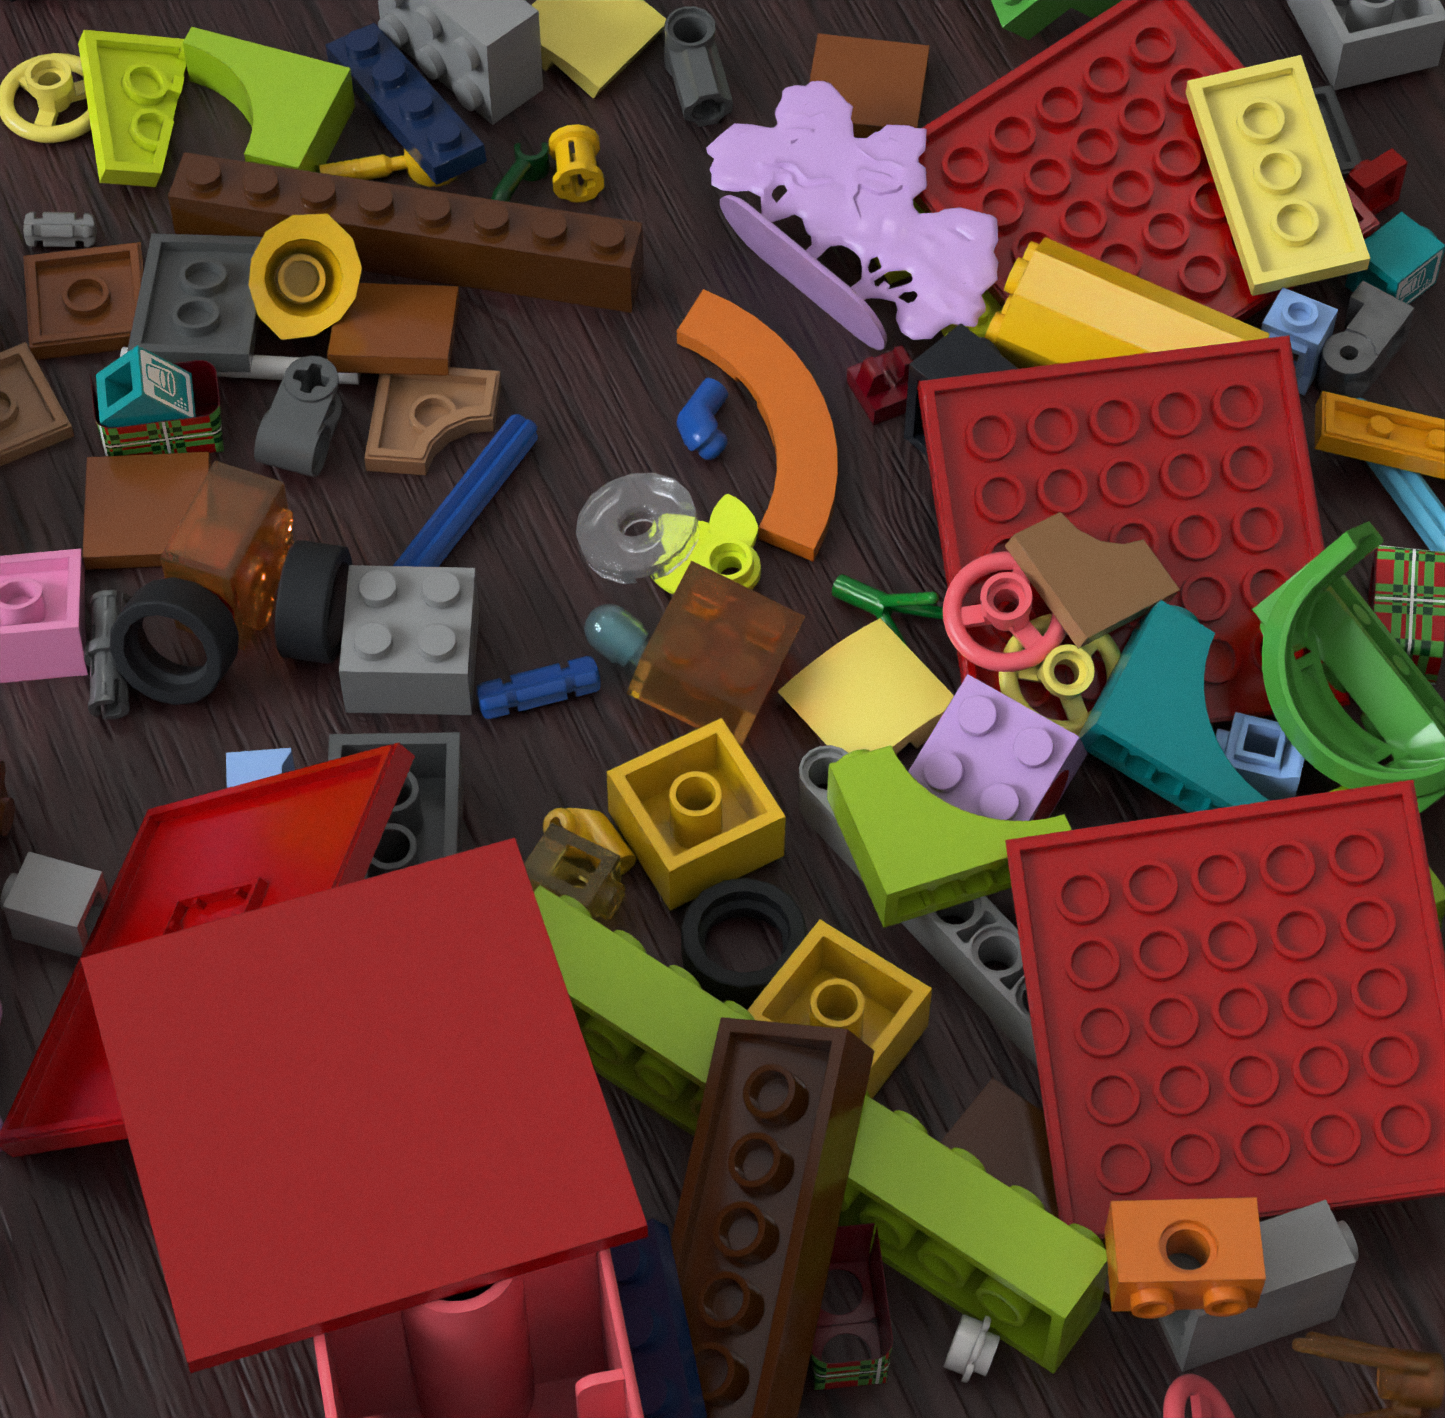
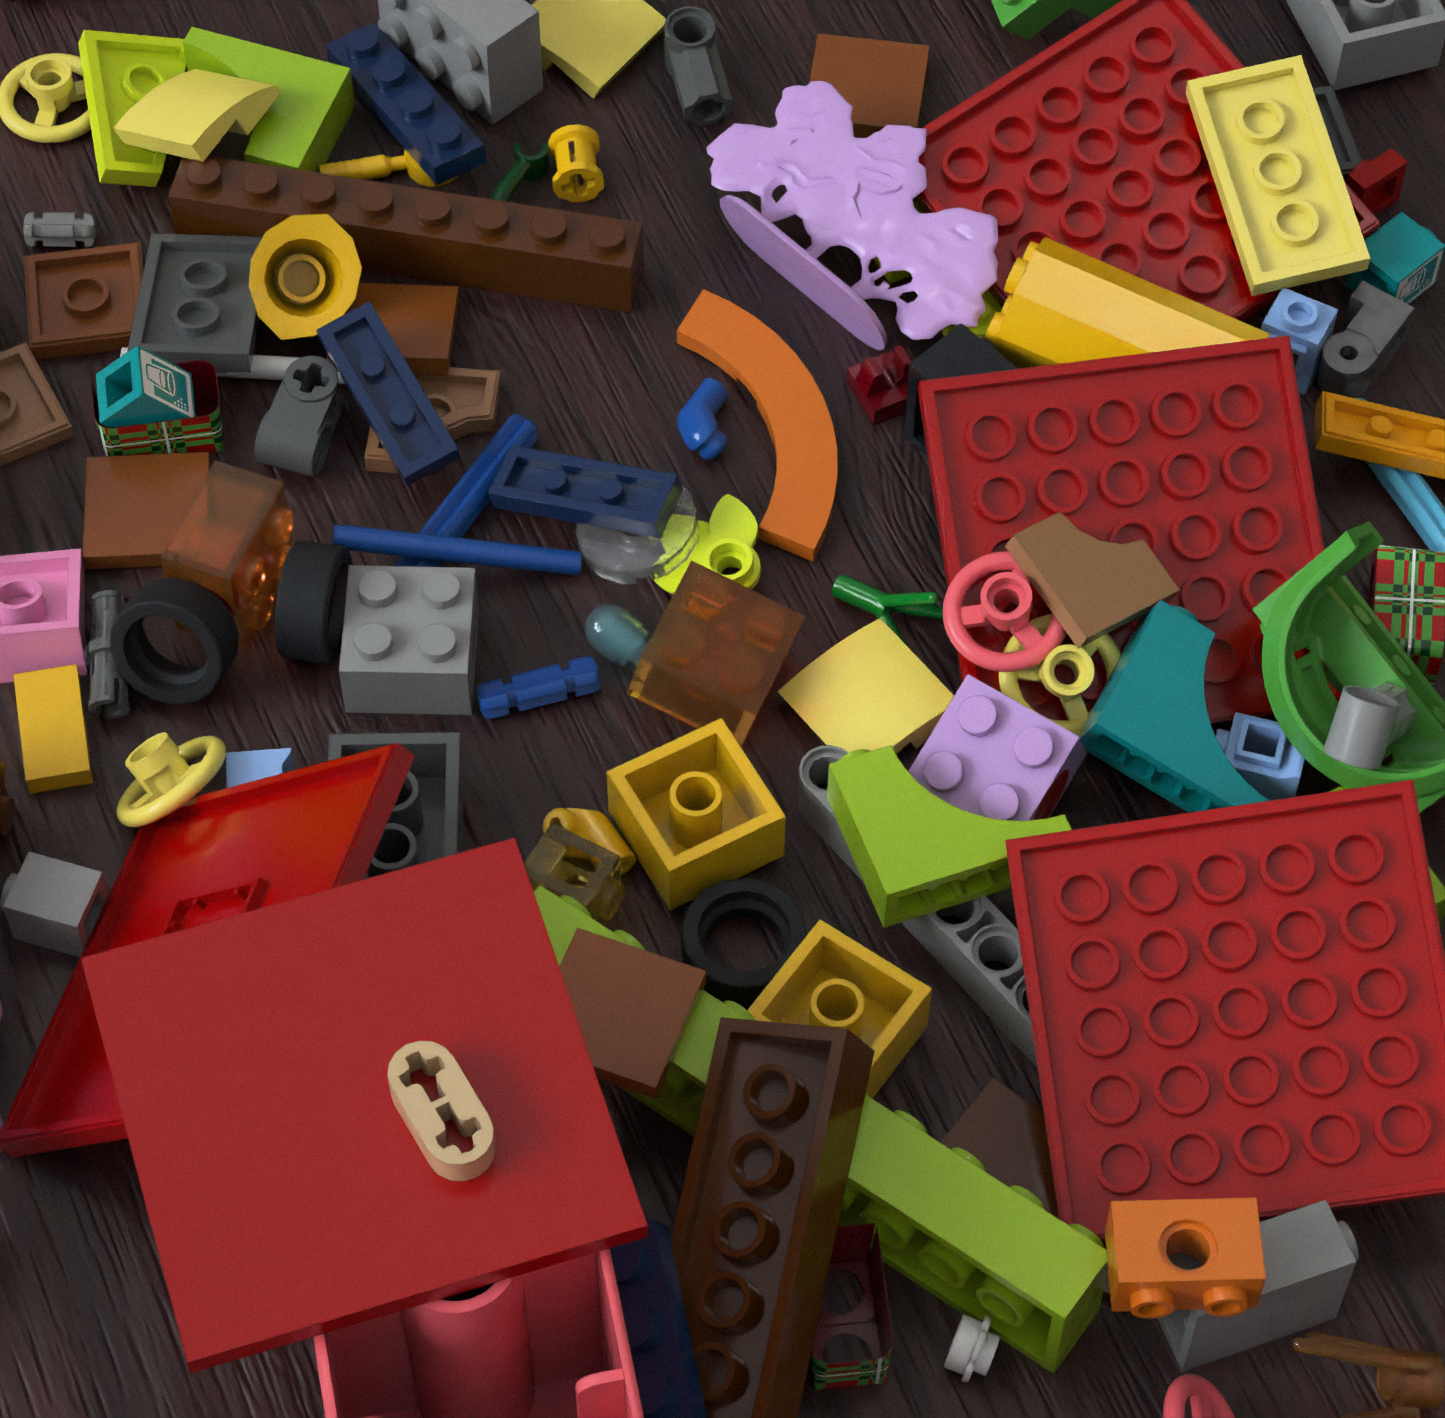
(53, 729): none -> yellow tile
(165, 778): none -> light yellow piece
(194, 113): none -> light yellow slope
(388, 393): none -> dark blue plate
(455, 1102): none -> tan beam
(457, 549): none -> blue bar
(585, 491): none -> dark blue plate
(629, 1008): none -> dark orange tile
(1368, 723): none -> light grey piece

